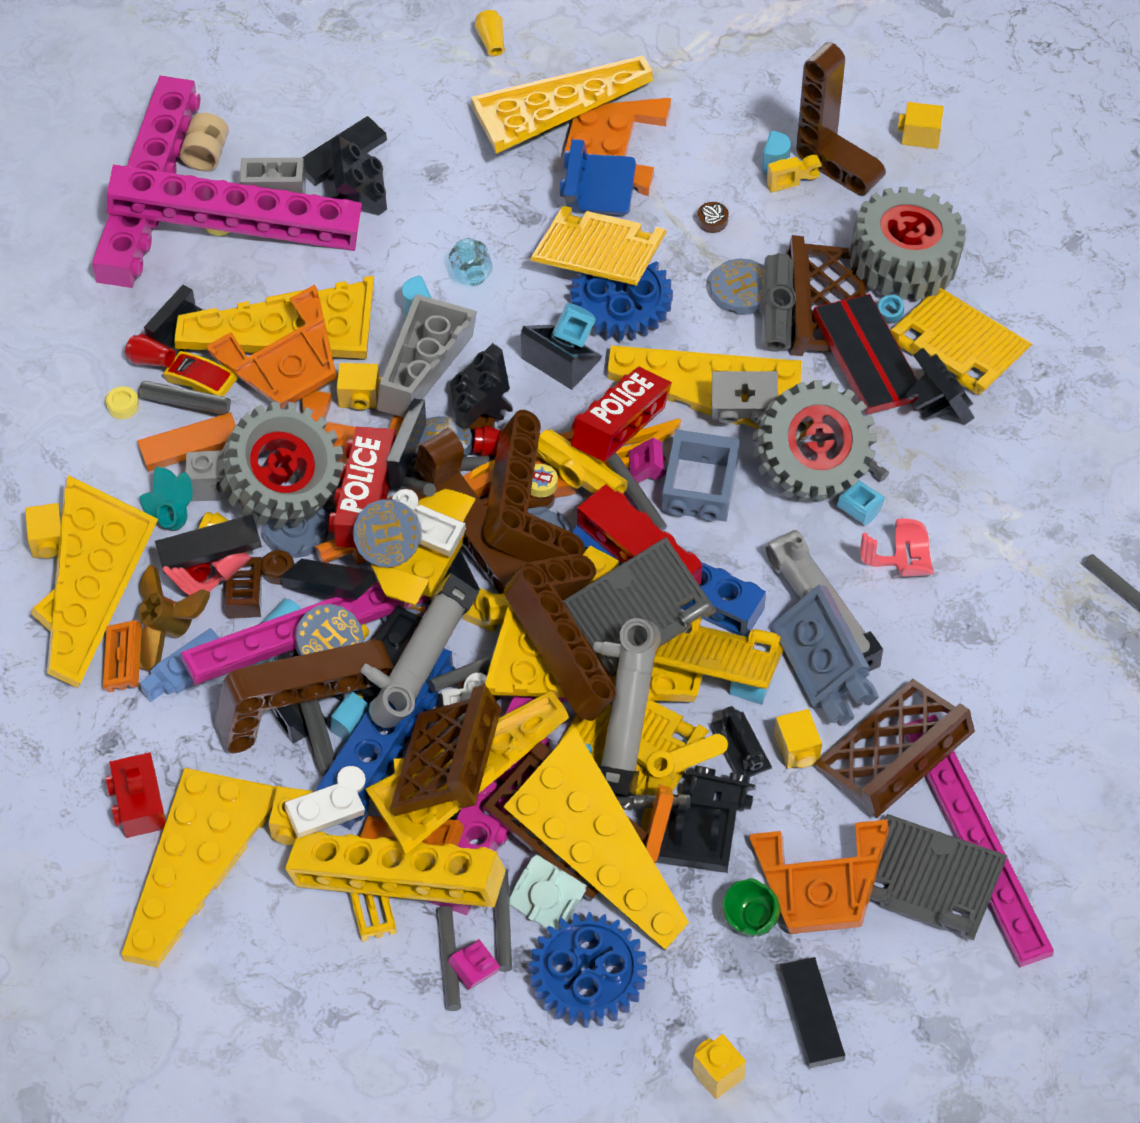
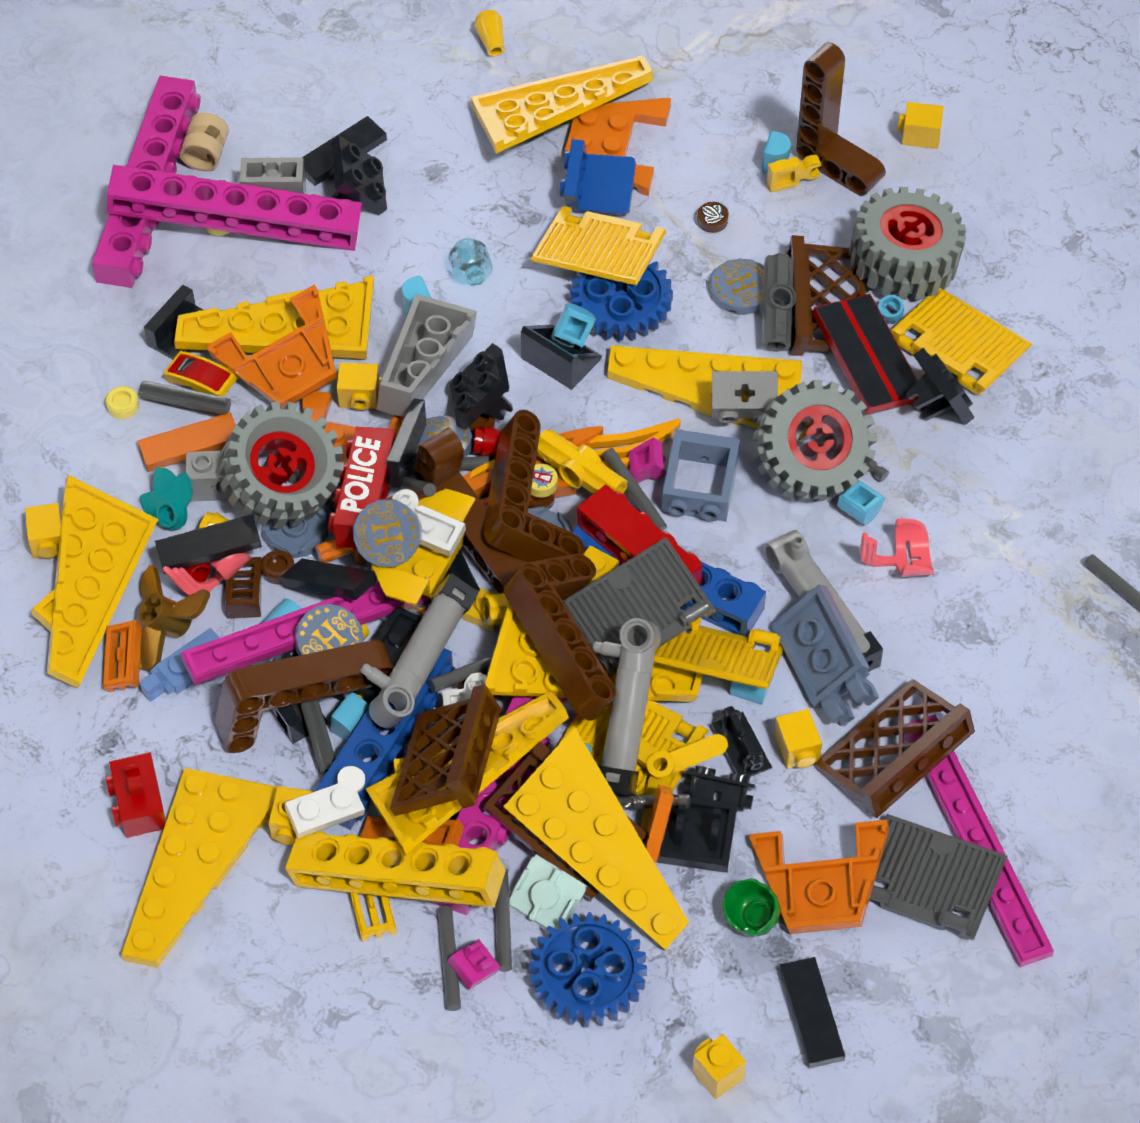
(147, 351): red cone -> none
(620, 413): red brick -> none

